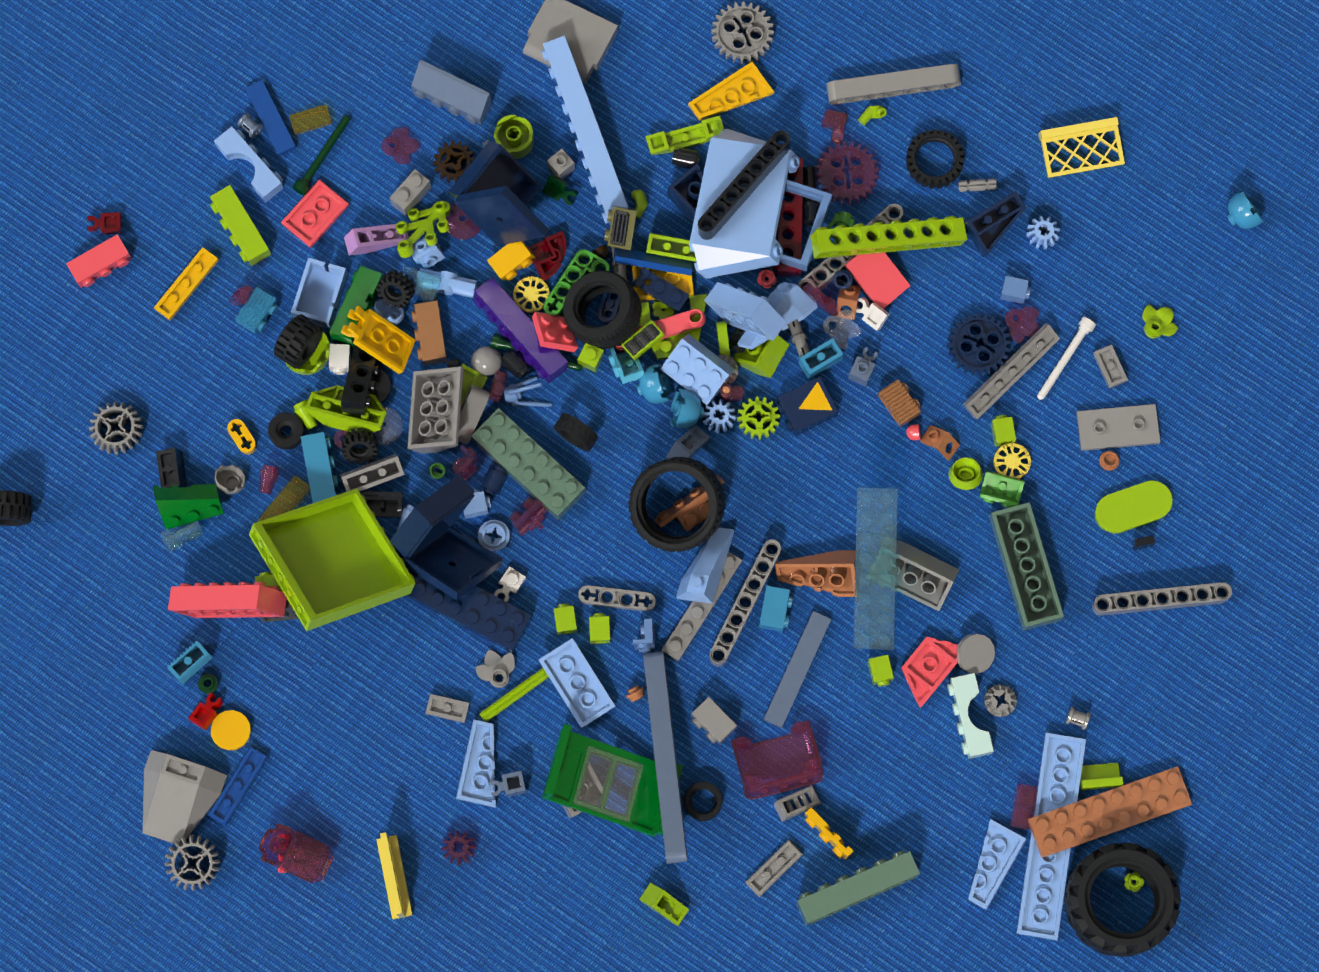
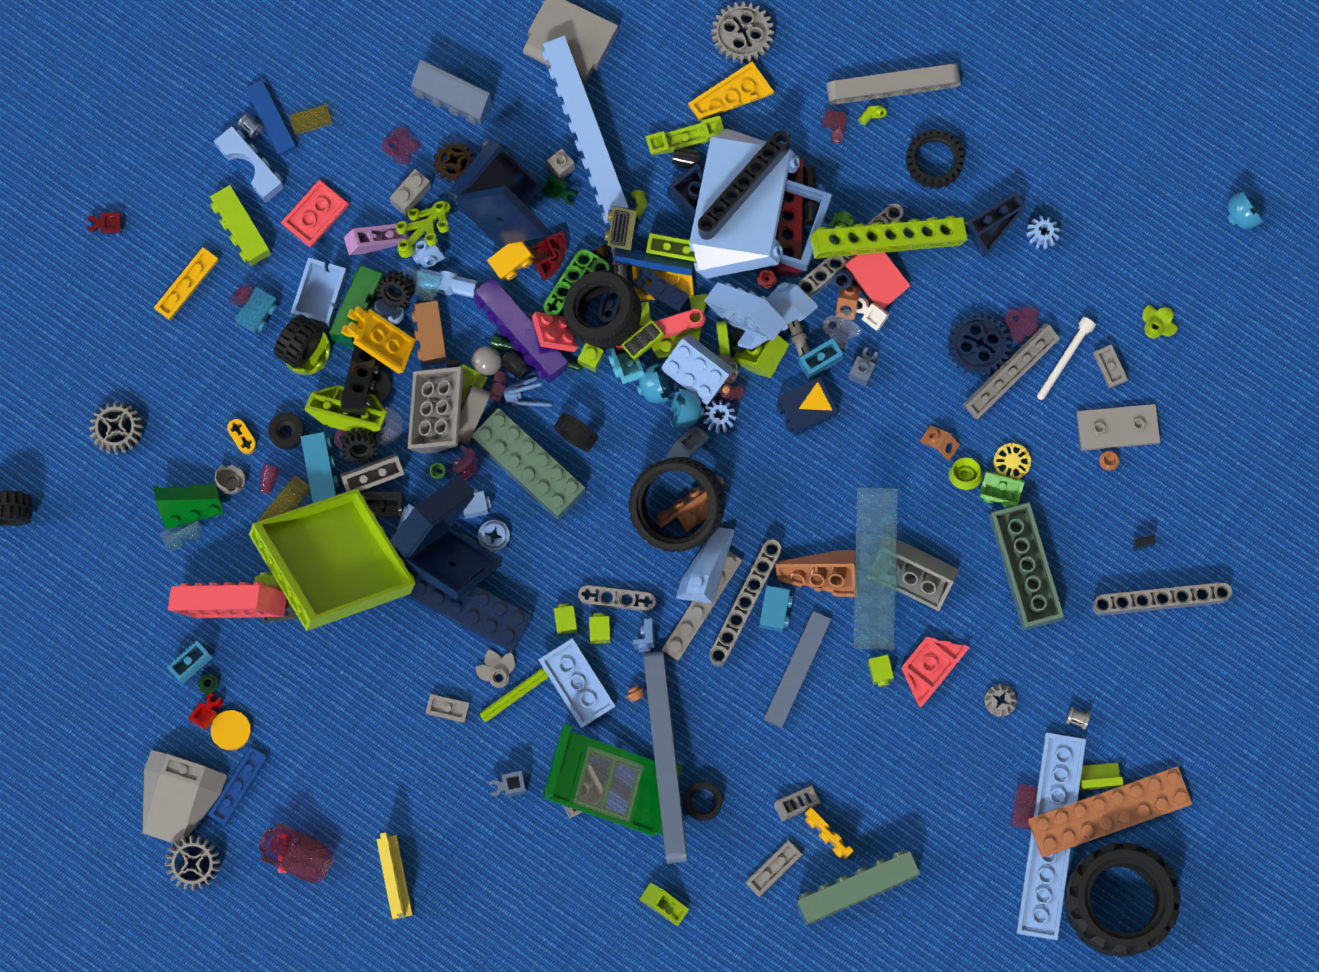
(99, 261): coral brick -> none
(171, 468): black hinge -> none
(302, 185): dark green piece -> none
(306, 418): lime cone -> none
(339, 358): white brick -> none
(451, 846): clear pink gear -> none
(461, 229): clear pink dish -> none
(478, 766): light blue wing -> none
(494, 480): dark blue brick -> none
(510, 582): white plate -> none
(518, 127): lime brick -> none
(530, 518): clear pink hips -> none
(531, 294): light yellow wheel -> none
(658, 307): lime plant -> none
(713, 721): light grey brick -> none
(766, 417): lime gear -> none
(778, 762): clear pink windscreen -> none
(824, 302): clear pink slope -> none
(864, 171): clear pink gear -> none
(899, 402): medium nougat brick -> none
(913, 432): coral hinge -> none
(975, 653): light grey tile -> none
(976, 741): light aqua arch -> none
(977, 185): light grey axle -> none
(997, 857): light blue wing -> none
(1003, 430): lime brick -> none
(1015, 290): medium blue brick -> none
(1080, 130): light yellow fence -> none
(1128, 881): lime plate -> none
(1133, 507): lime tile -> none

